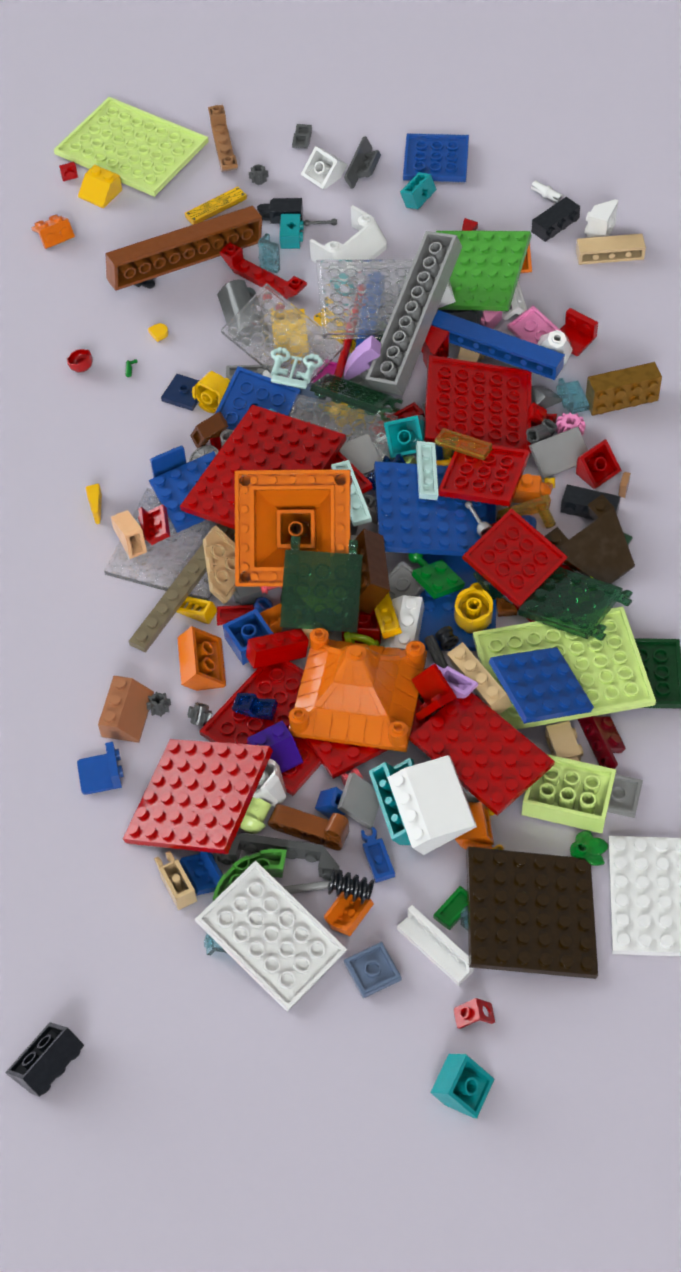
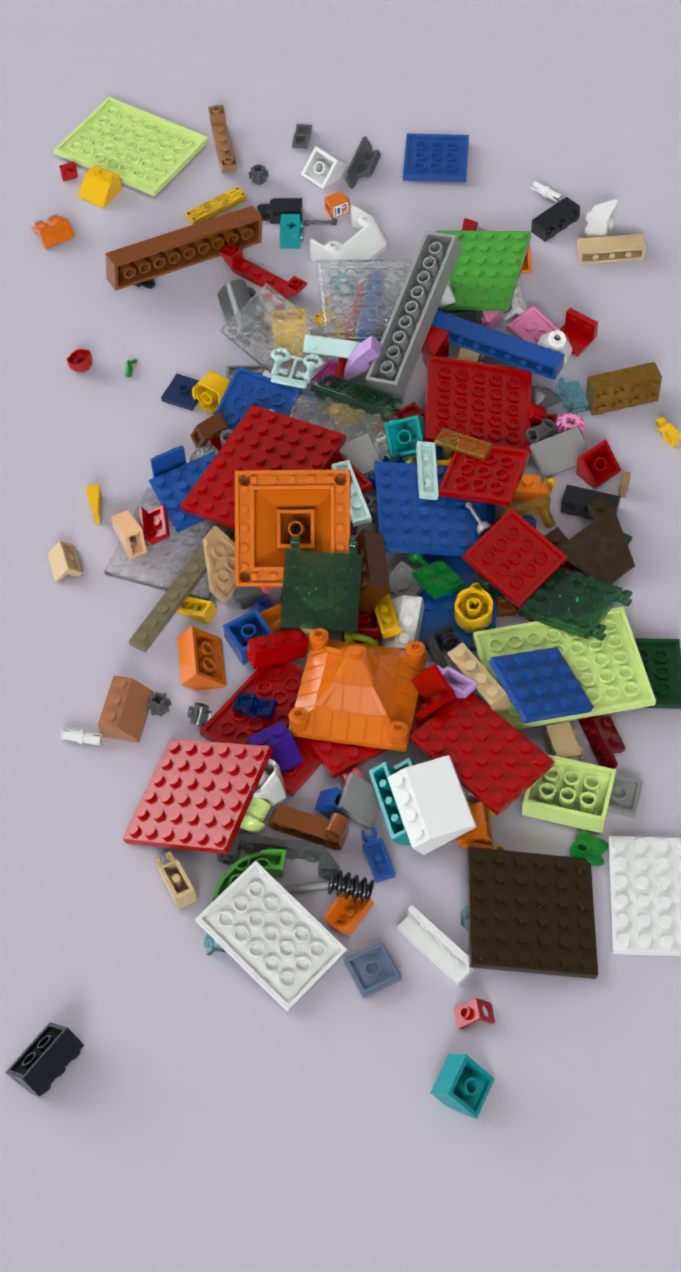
(64, 561): none -> tan panel
(81, 736): none -> white pin
(100, 771): blue bracket -> none
(158, 331): yellow tile -> none
(202, 872): blue bracket -> none
(228, 613): red tile -> none
(269, 254): clear light blue bracket -> none
(329, 346): none -> light aqua plate
(337, 204): none -> orange brick
(418, 190): teal brick -> none
(450, 911): green tile -> none
(670, 433): none -> yellow plate

